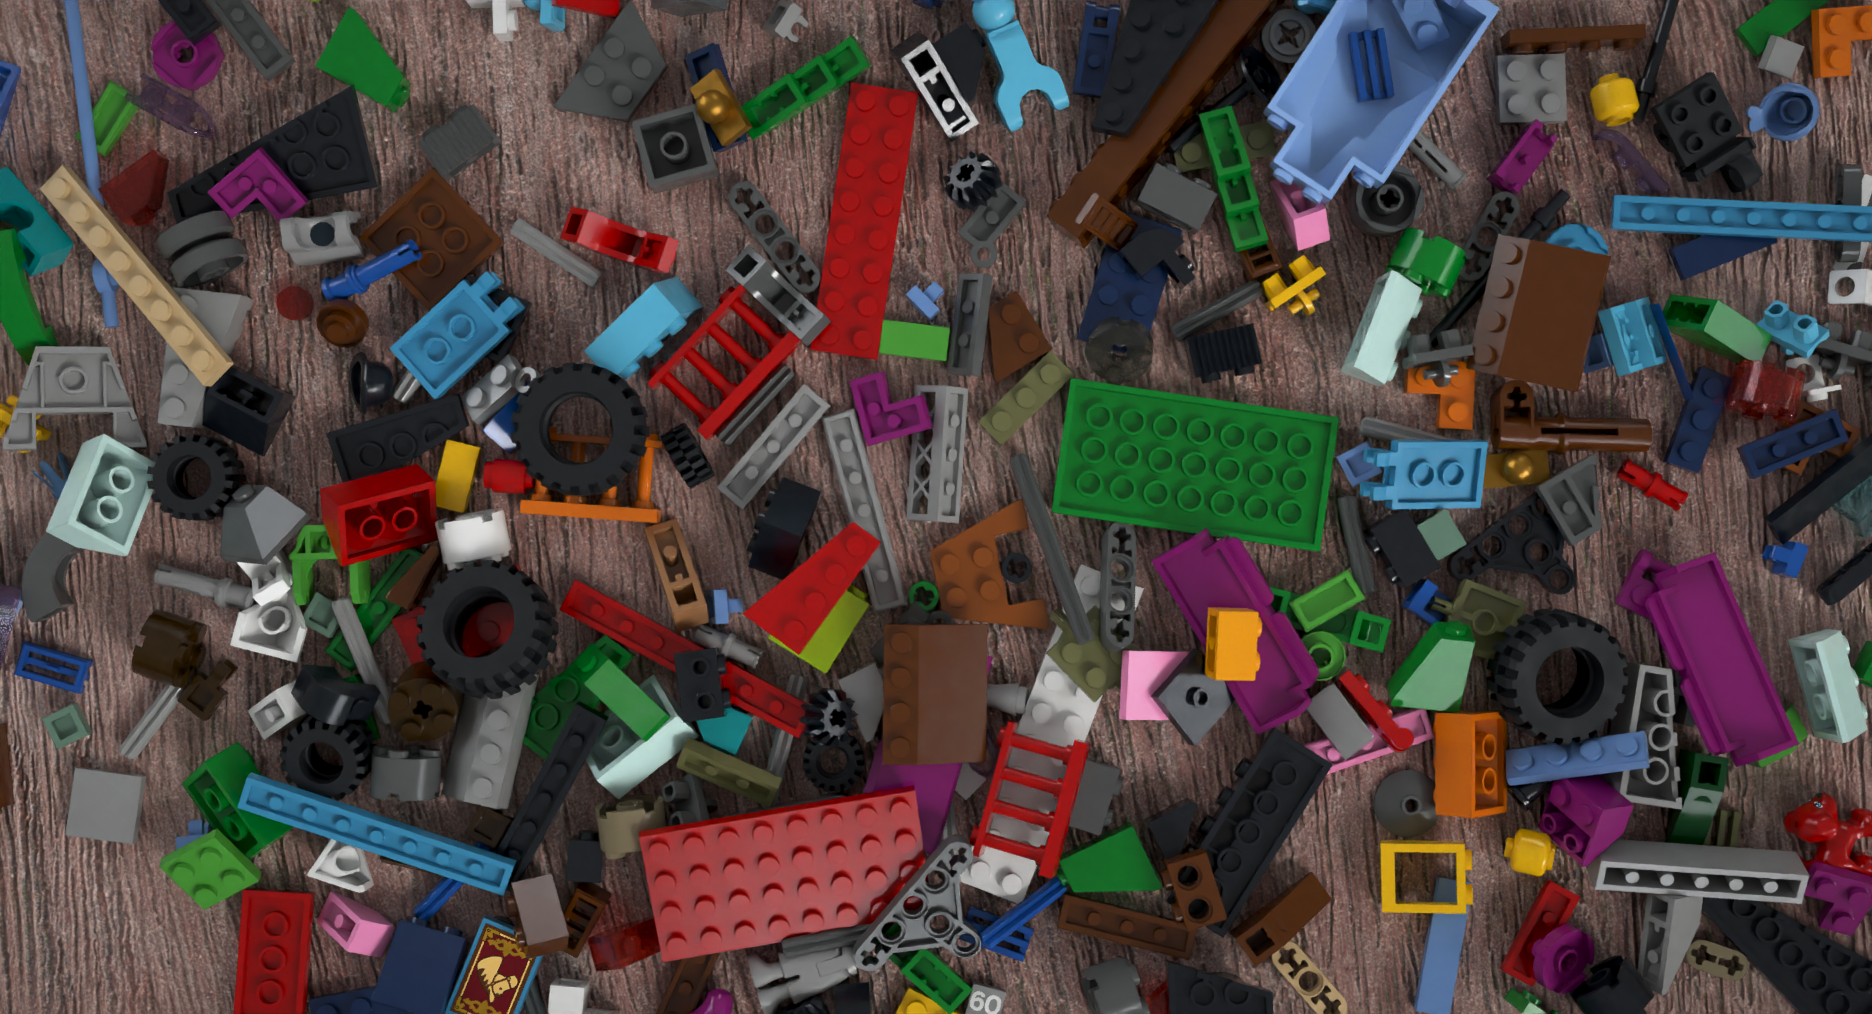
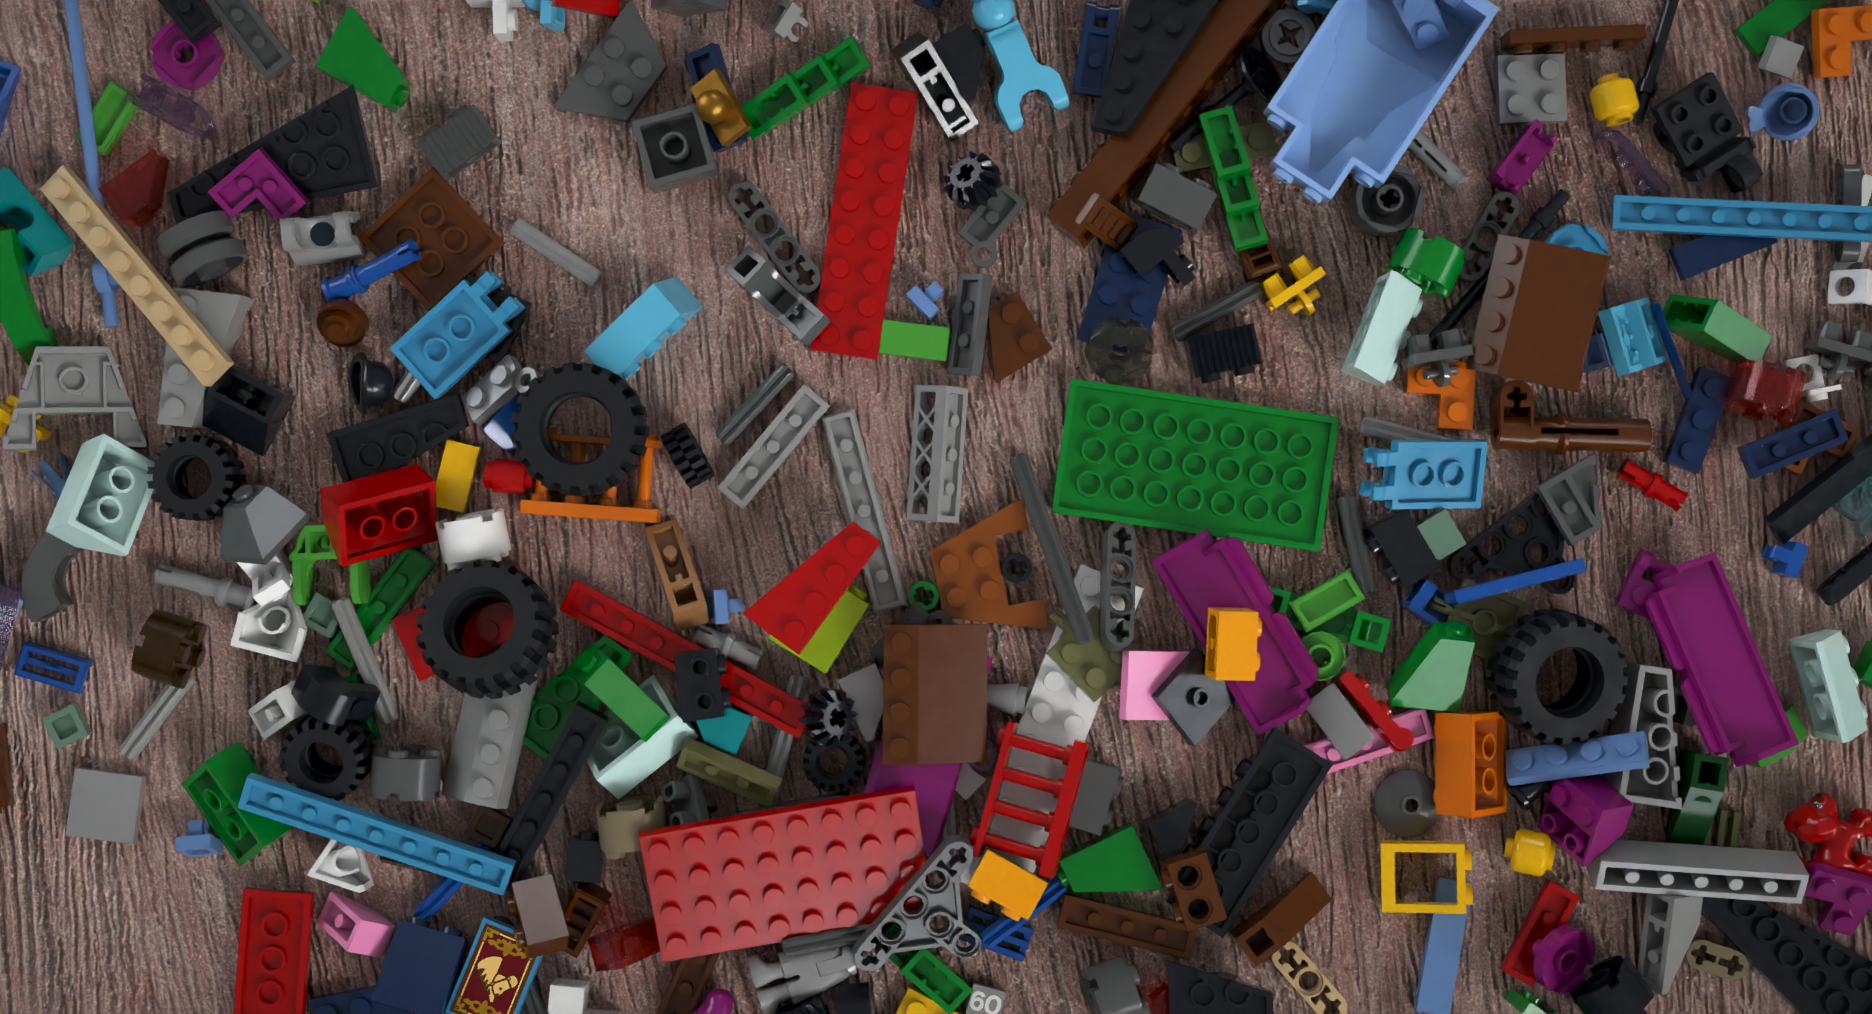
(206, 692): dark brown plate -> none
(210, 869): bright green plate -> none
(295, 303): clear red tile -> none
(414, 582): reddish brown slope -> none
(423, 704): dark brown brick -> none
(619, 241): red arch -> none
(733, 394): red fence -> none
(782, 528): black brick -> none
(881, 417): magenta plate -> none
(1007, 885): none -> light orange brick
(1025, 398): olive plate -> none
(1303, 220): bright pink slope -> none
(1354, 467): medium blue tile -> none
(1367, 36): blue tile -> none
(1514, 582): none -> blue tile
(1516, 468): pearl gold tile -> none
(1792, 331): medium azure hips -> none

